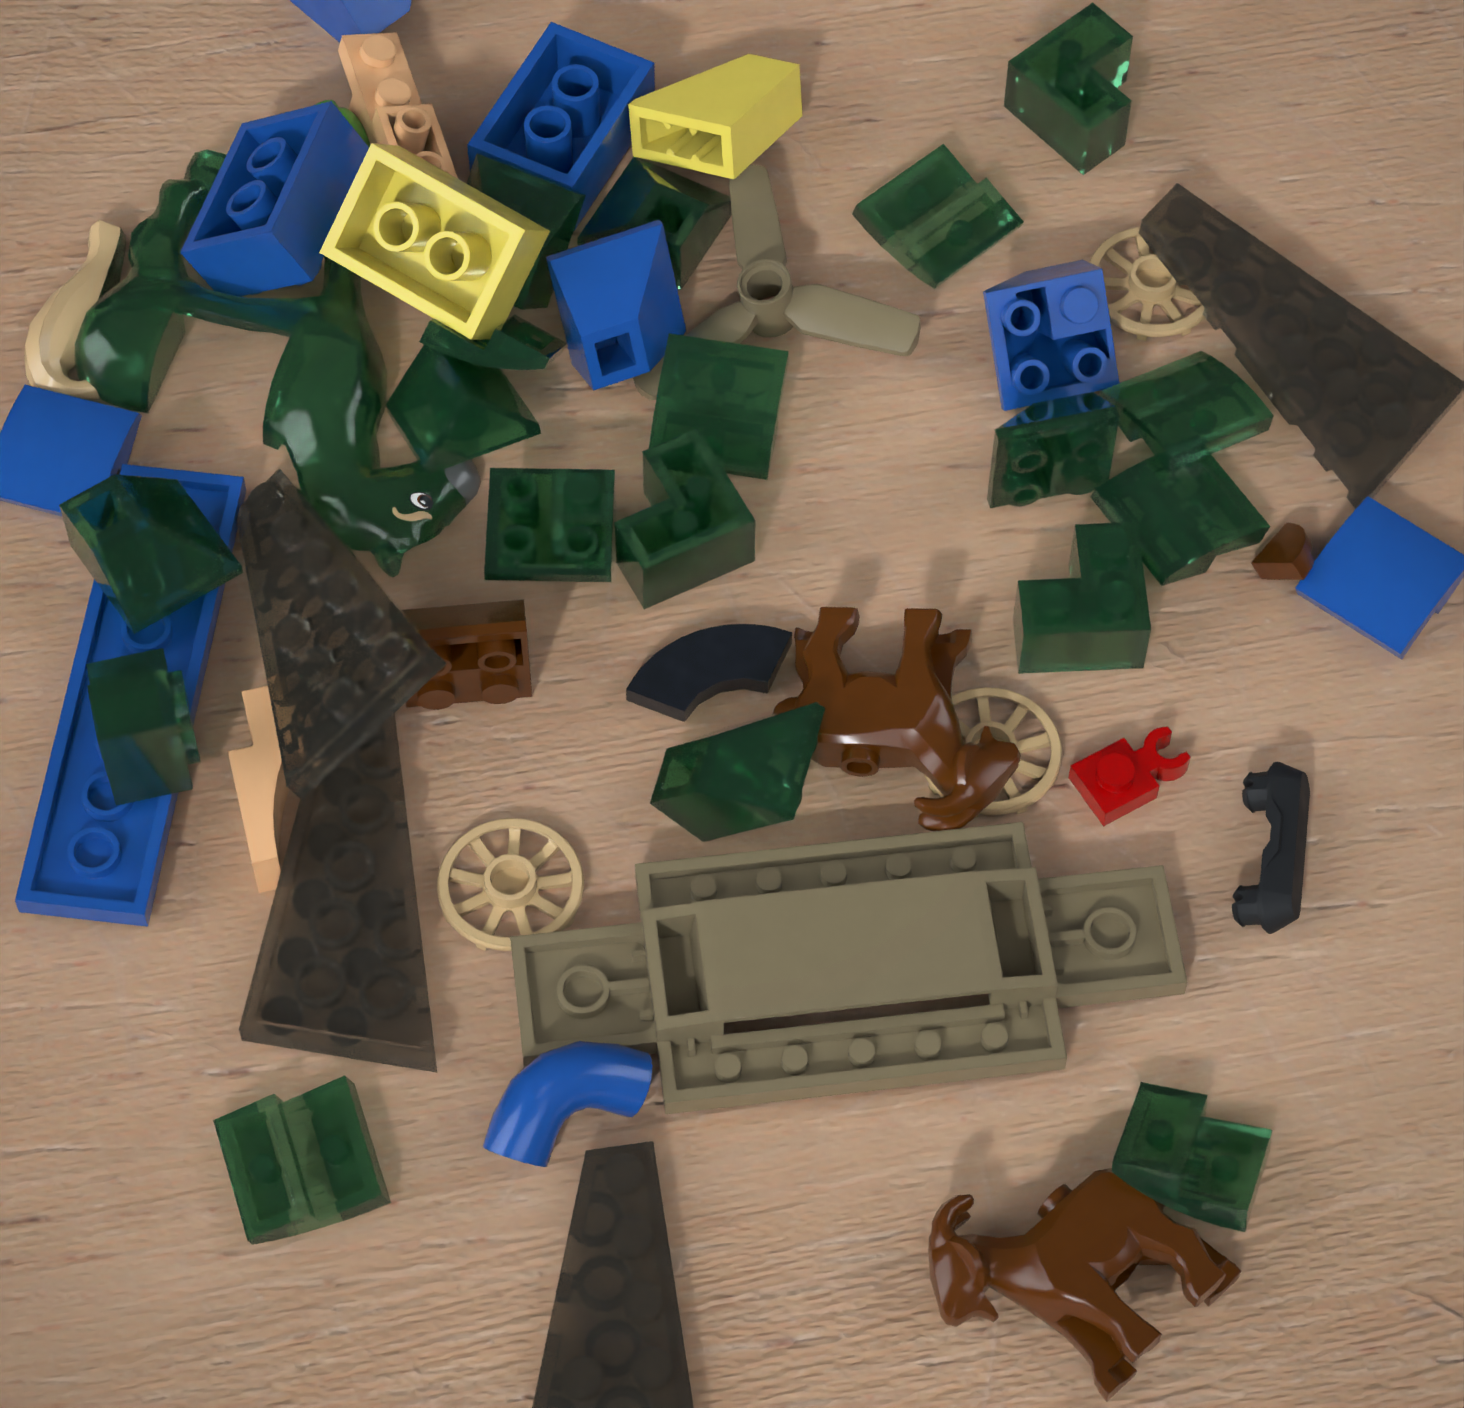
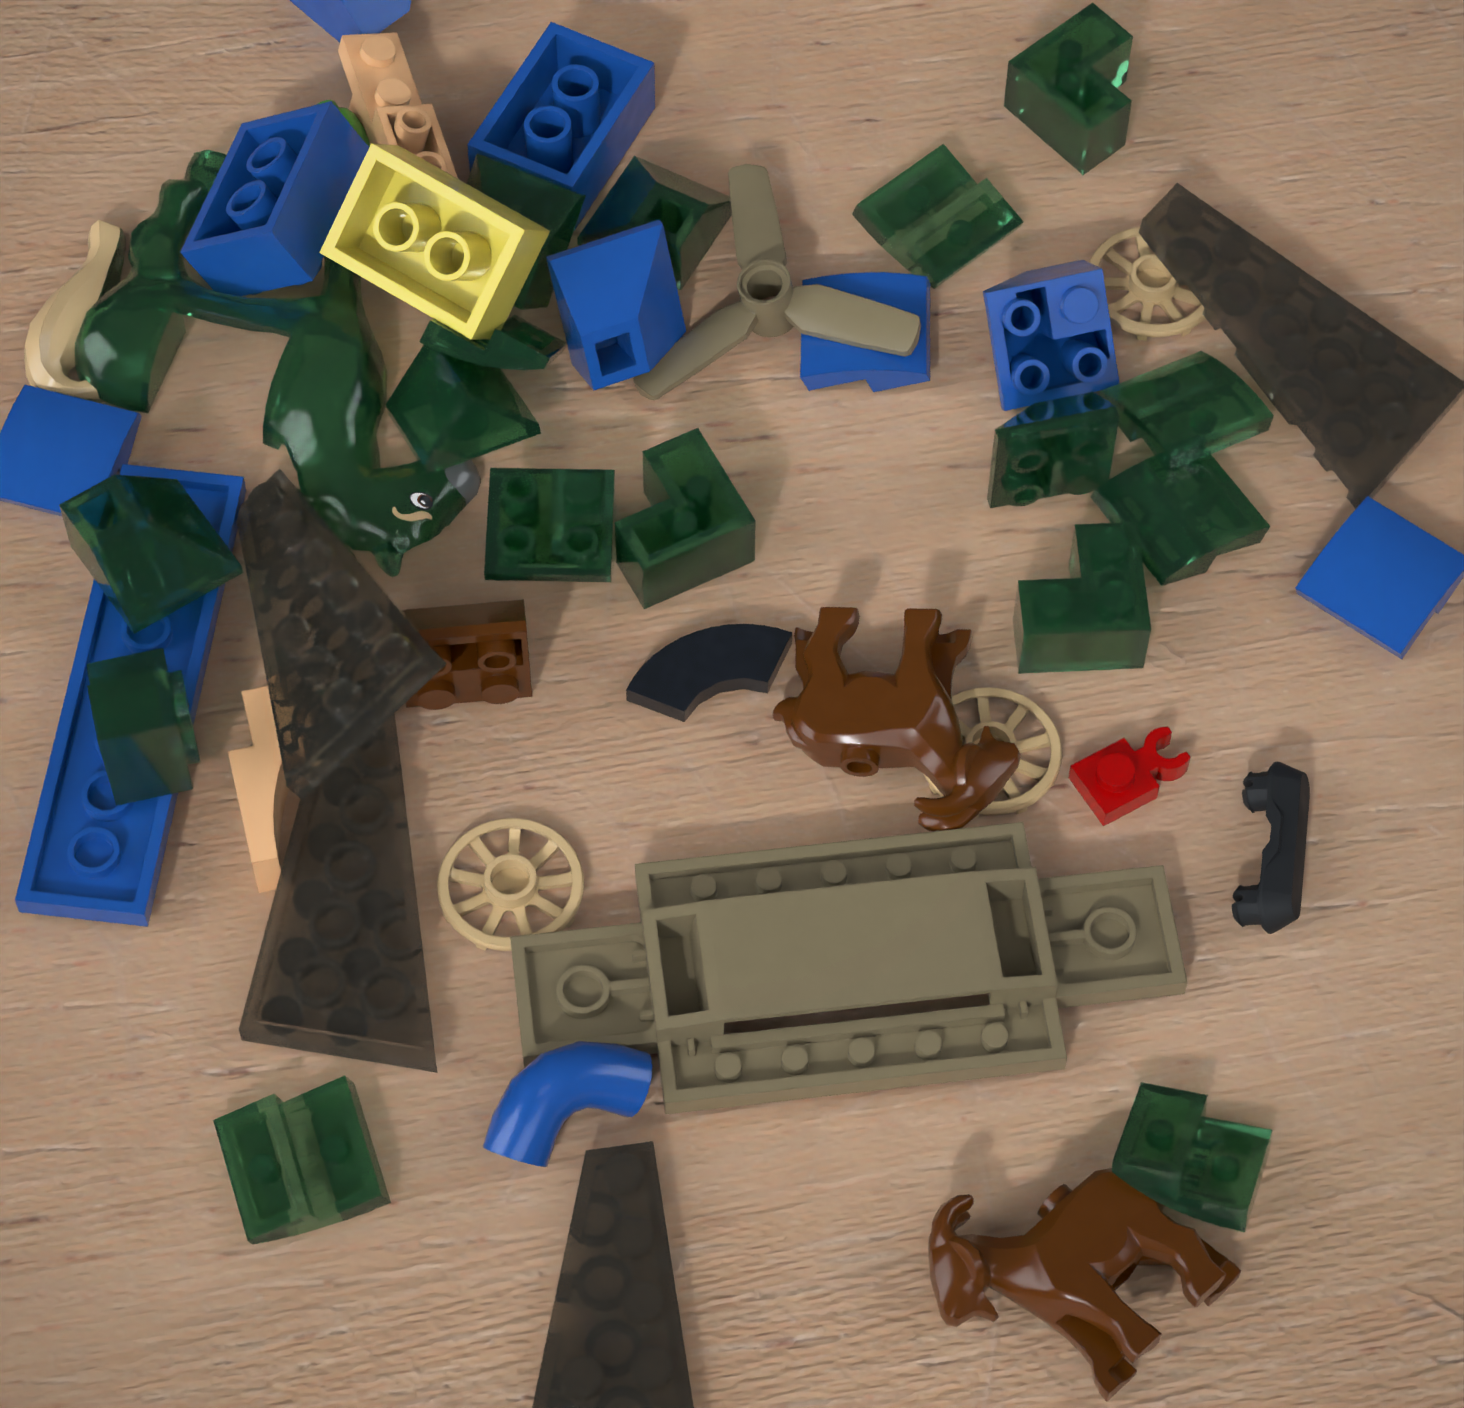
(718, 117): light yellow slope -> none
(727, 394): clear green slope -> none
(739, 774): clear green slope -> none
(834, 363): none -> blue slope
(1286, 555): reddish brown tile -> none

